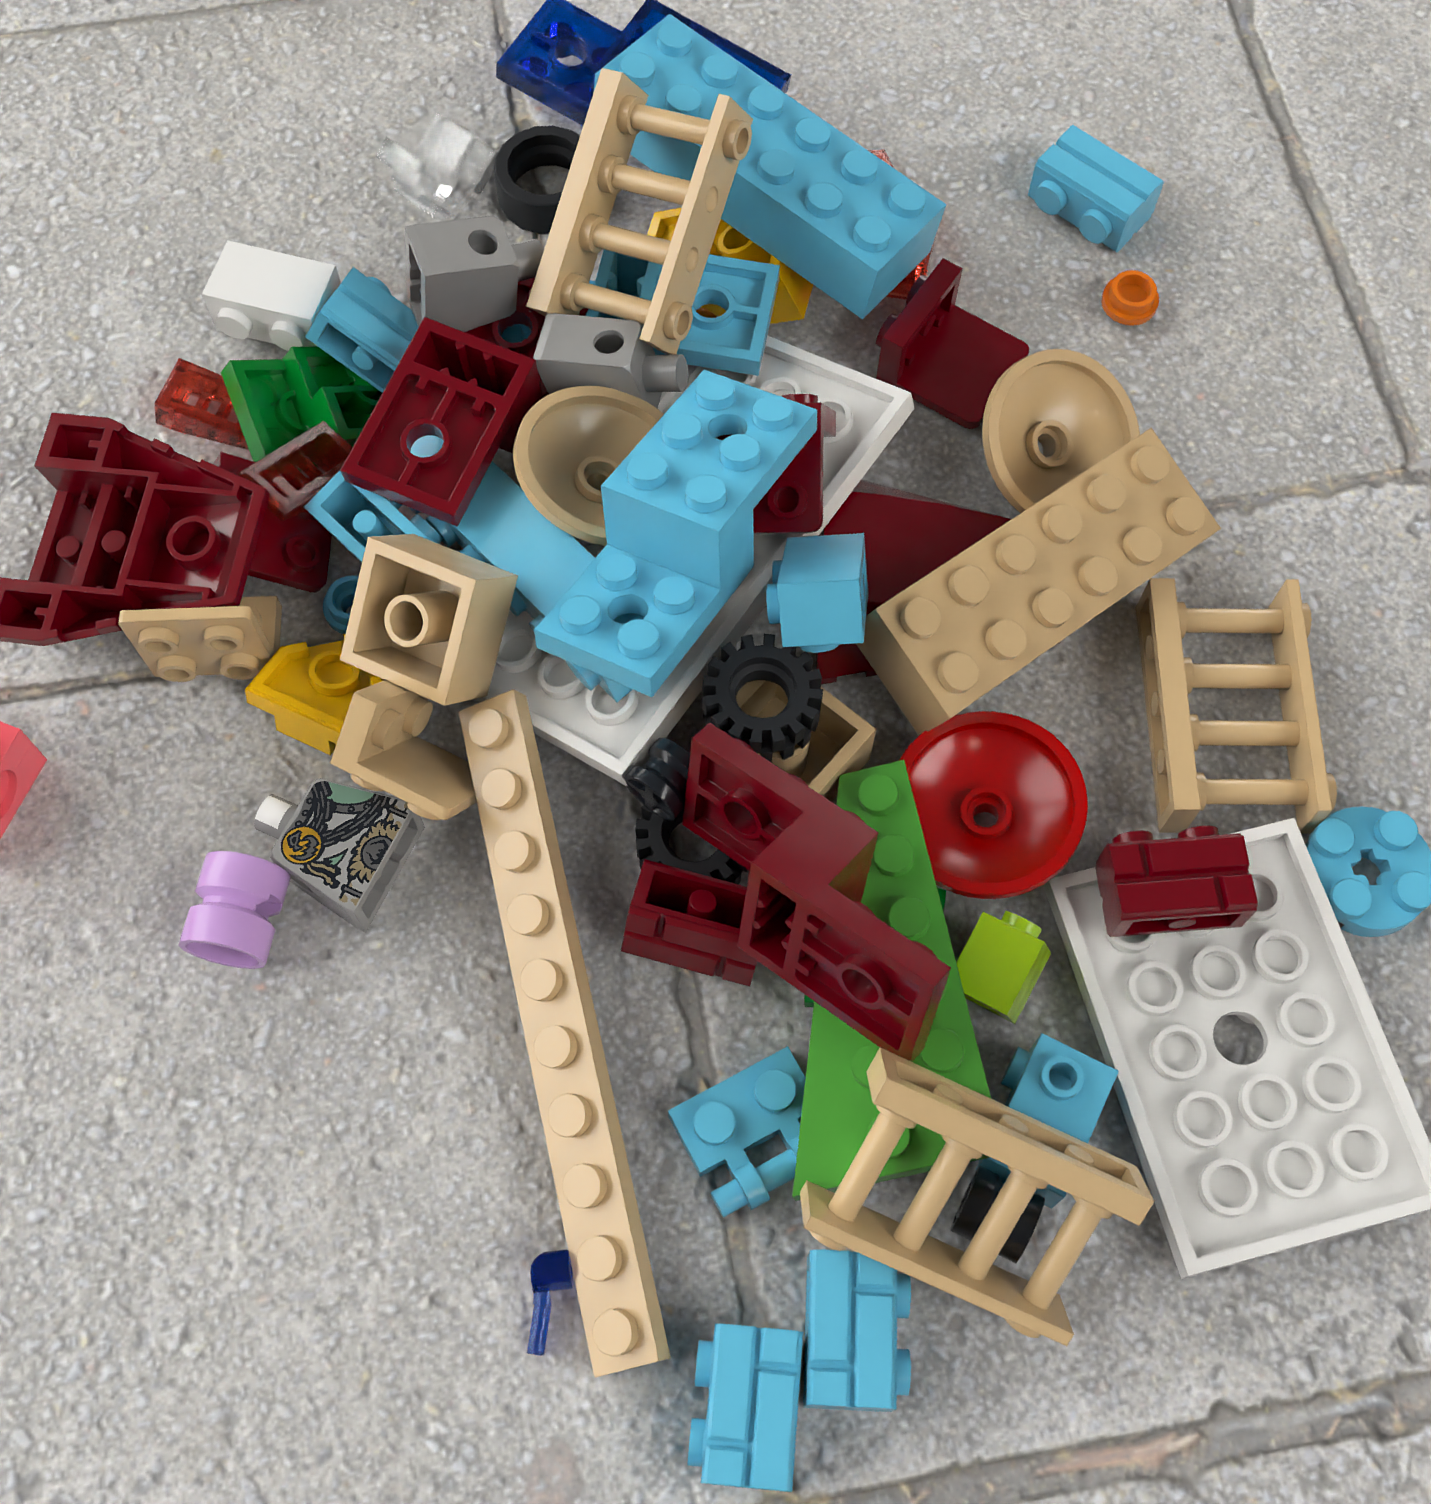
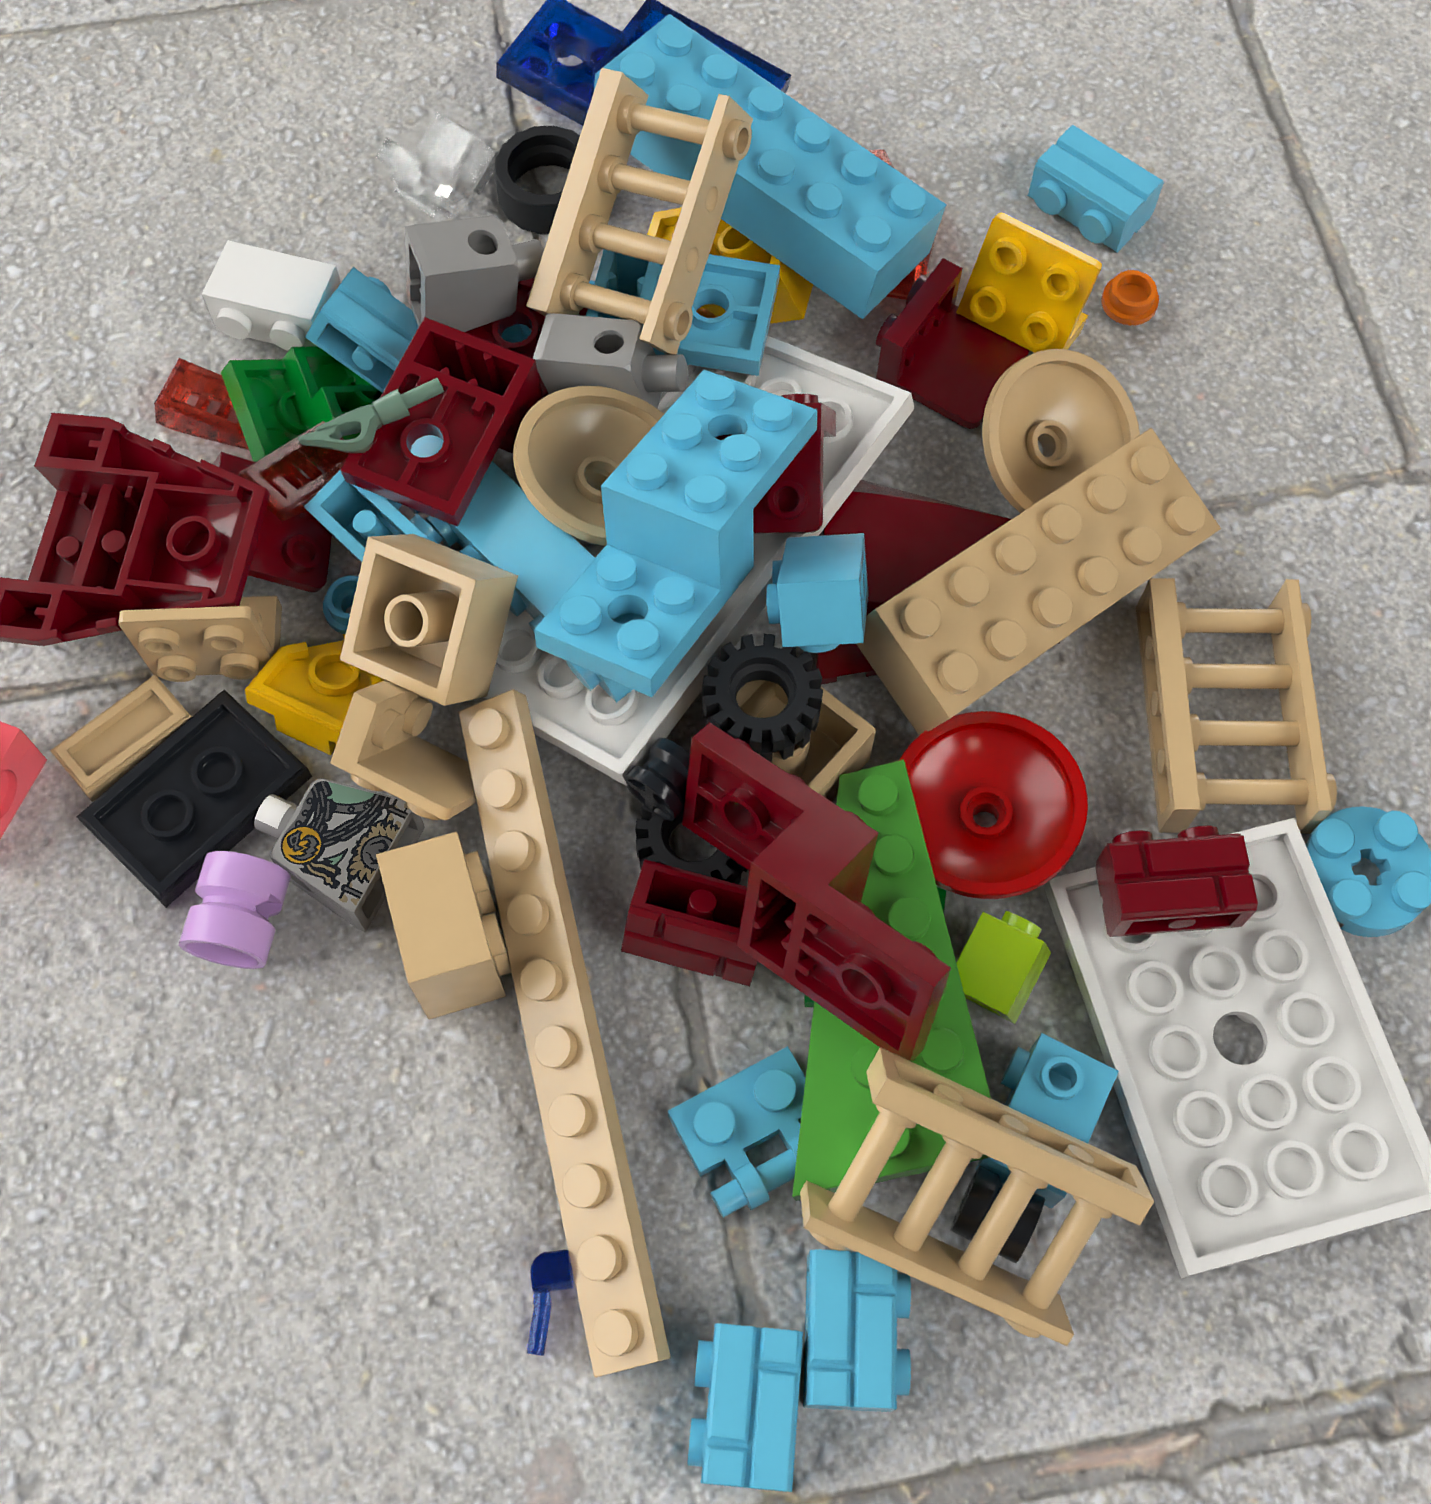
(120, 737): none -> tan tile
(193, 796): none -> black tile
(369, 419): none -> sand green hand
(438, 916): none -> tan brick
(1029, 286): none -> yellow bracket

